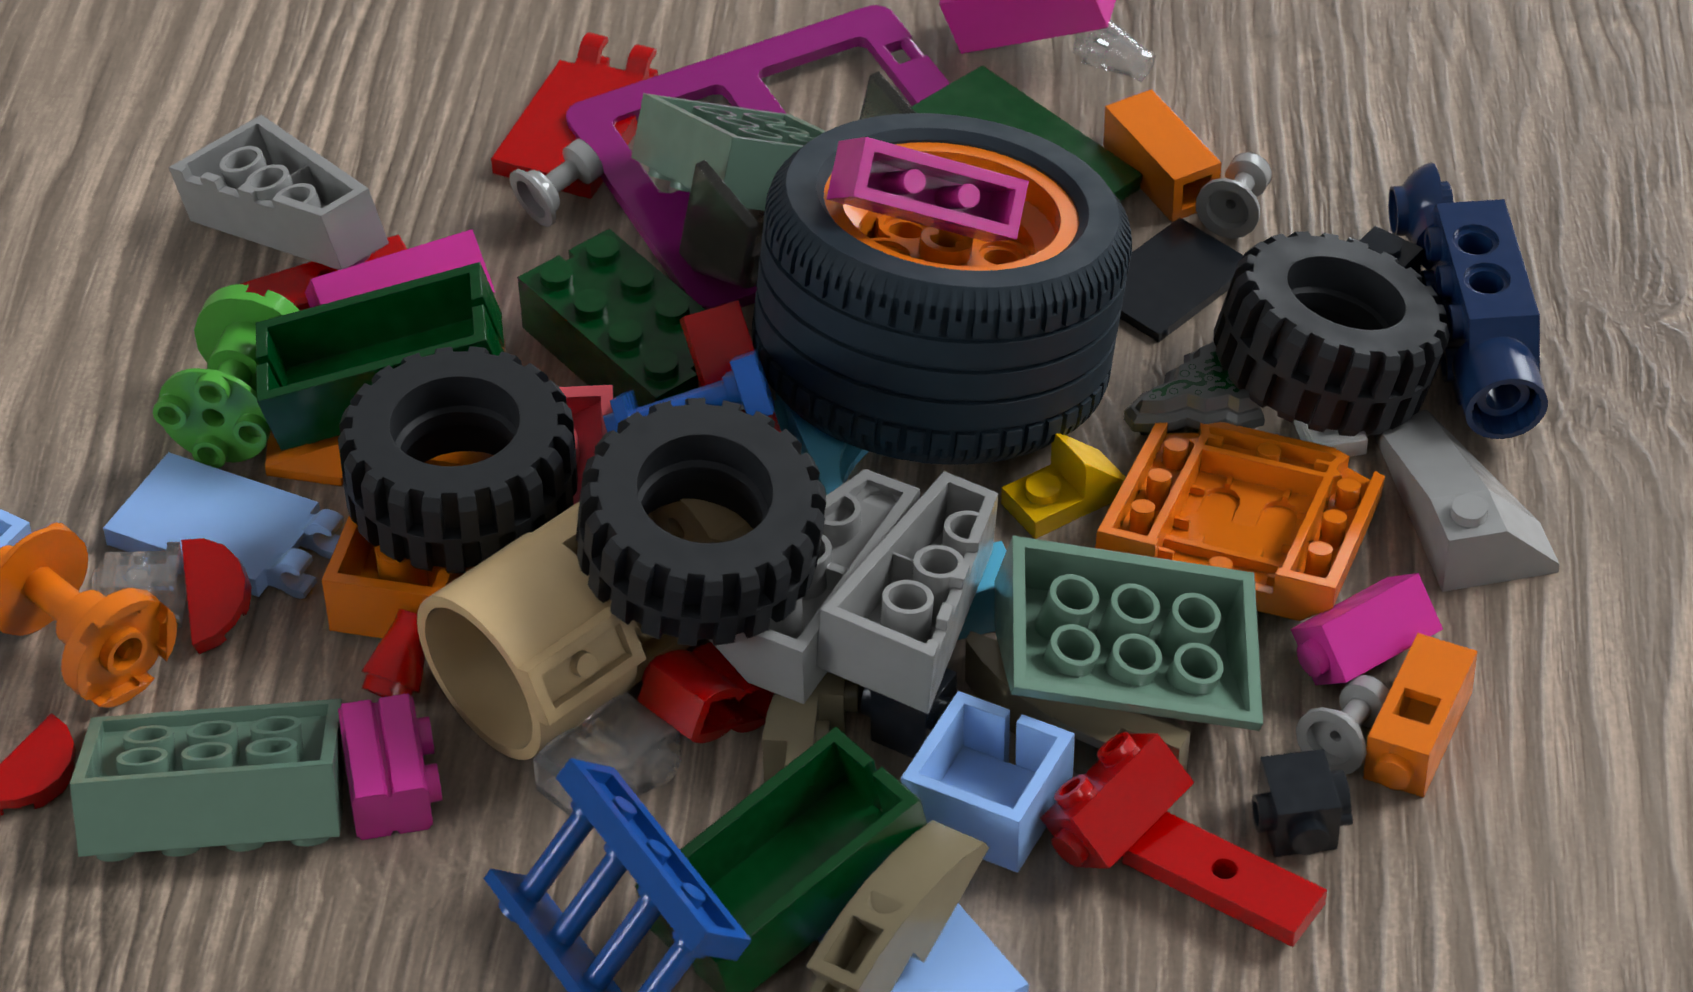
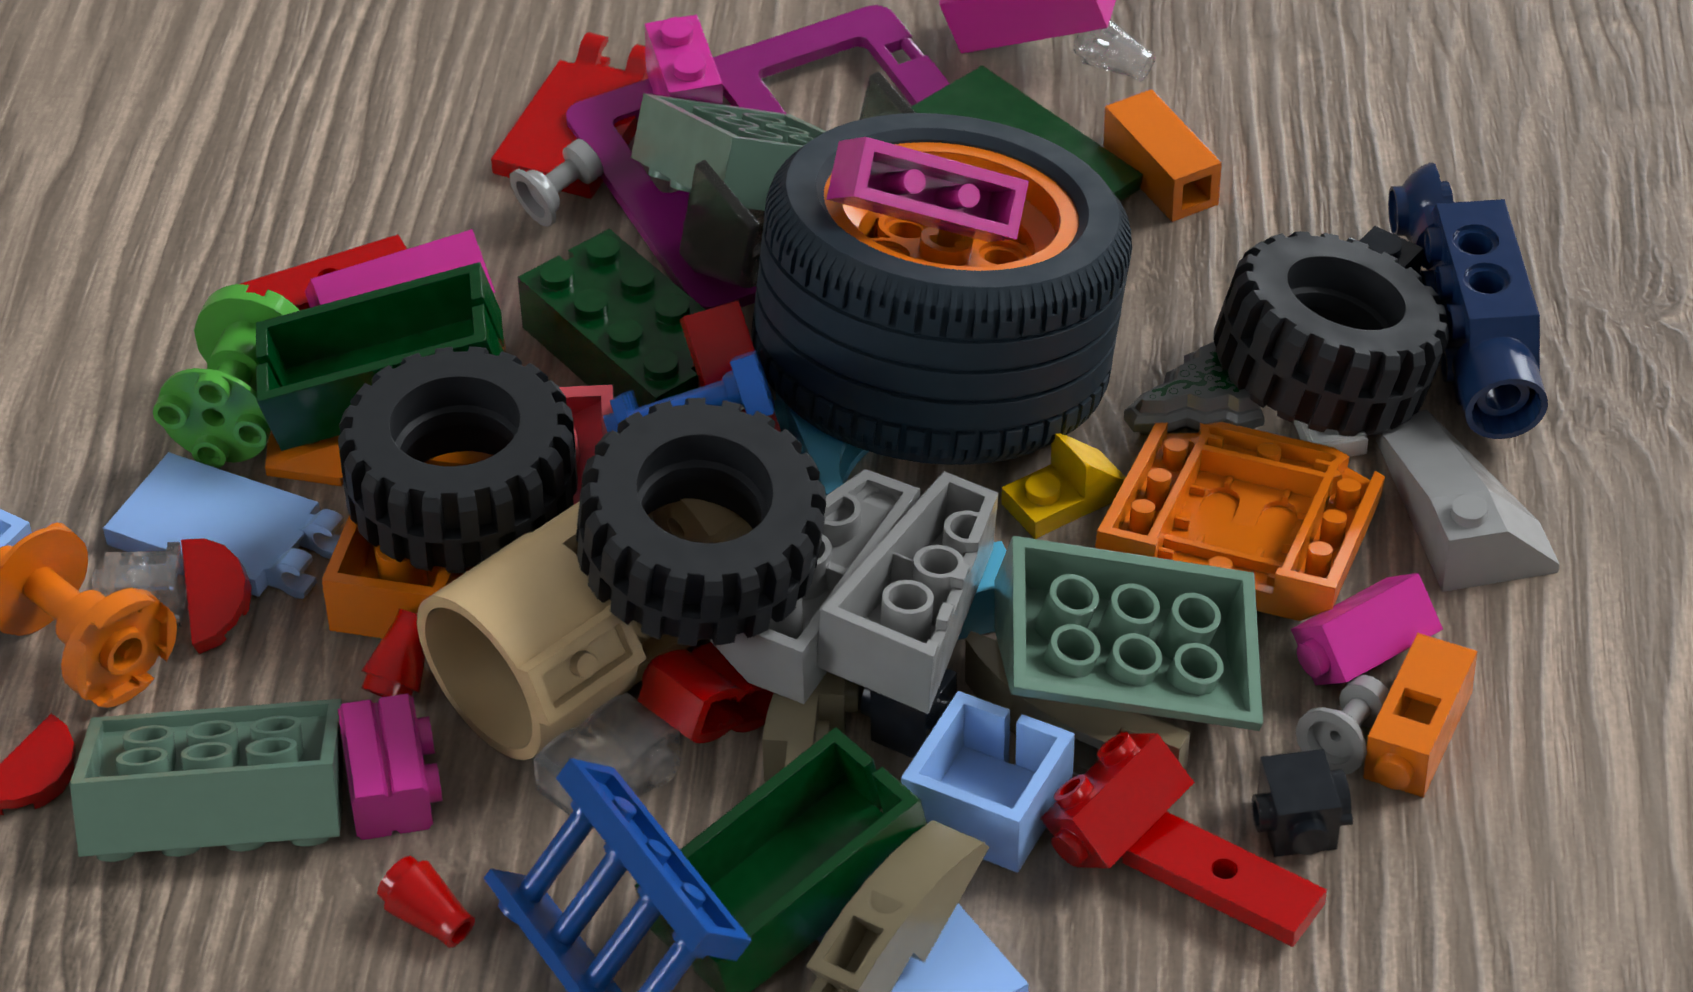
(280, 195): light grey wedge -> none
(422, 899): none -> red cone
(681, 61): none -> dark pink brick
(1175, 278): black piece -> none
(1230, 203): light grey piece -> none

